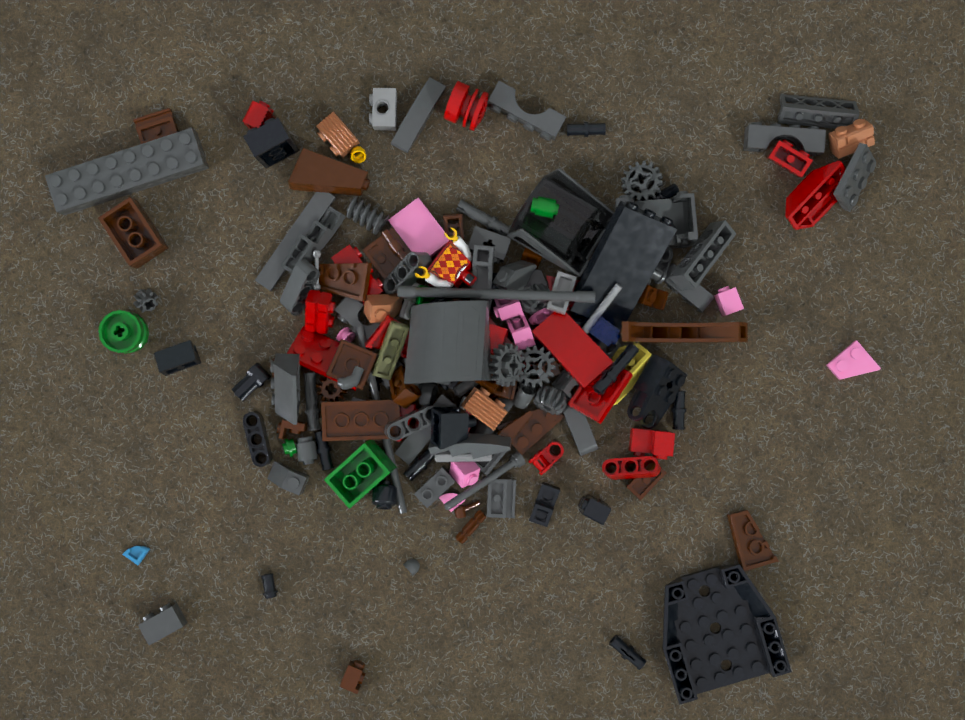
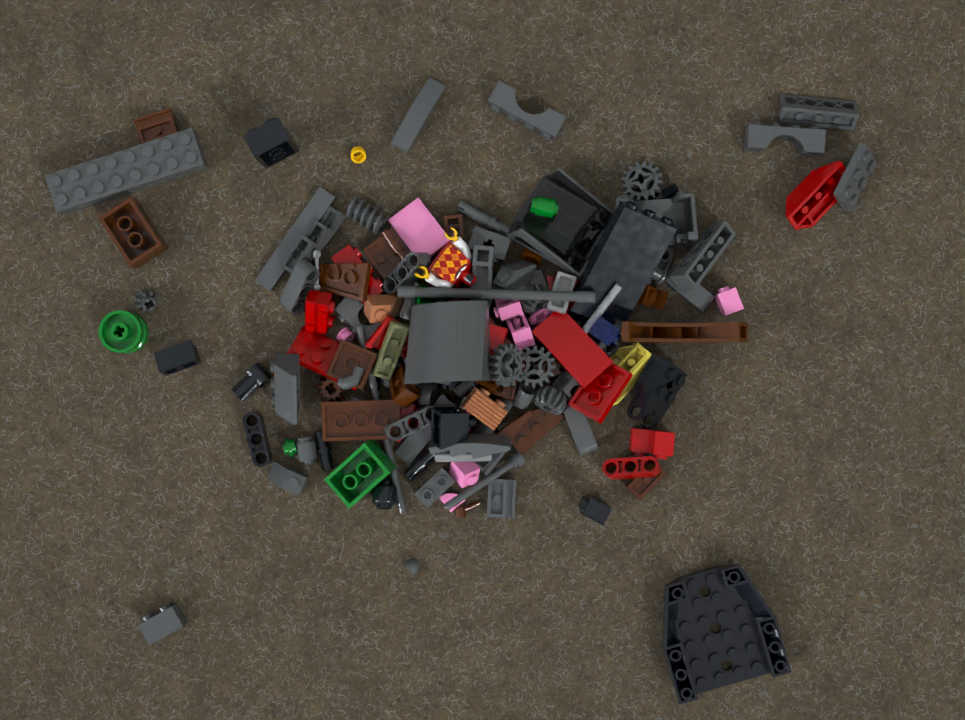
(136, 553): dark azure tile -> none
(257, 114): red brick -> none
(269, 586): black pin -> none
(296, 429): reddish brown bracket -> none
(311, 401): dark grey pin -> none
(323, 174): reddish brown slope -> none
(337, 135): nougat brick -> none
(353, 675): reddish brown brick -> none
(388, 98): light grey brick -> none
(466, 106): red wheel -> none
(470, 527): reddish brown axle -> none
(544, 504): black slope -> none
(546, 457): red piece -> none
(586, 129): black pin -> none
(610, 375): black pin -> none
(627, 652): black pin -> none
(679, 411): black pin -> none
(748, 541): reddish brown wing -> none
(789, 158): red brick -> none
(847, 138): nougat brick -> none
(852, 362): bright pink wing -> none

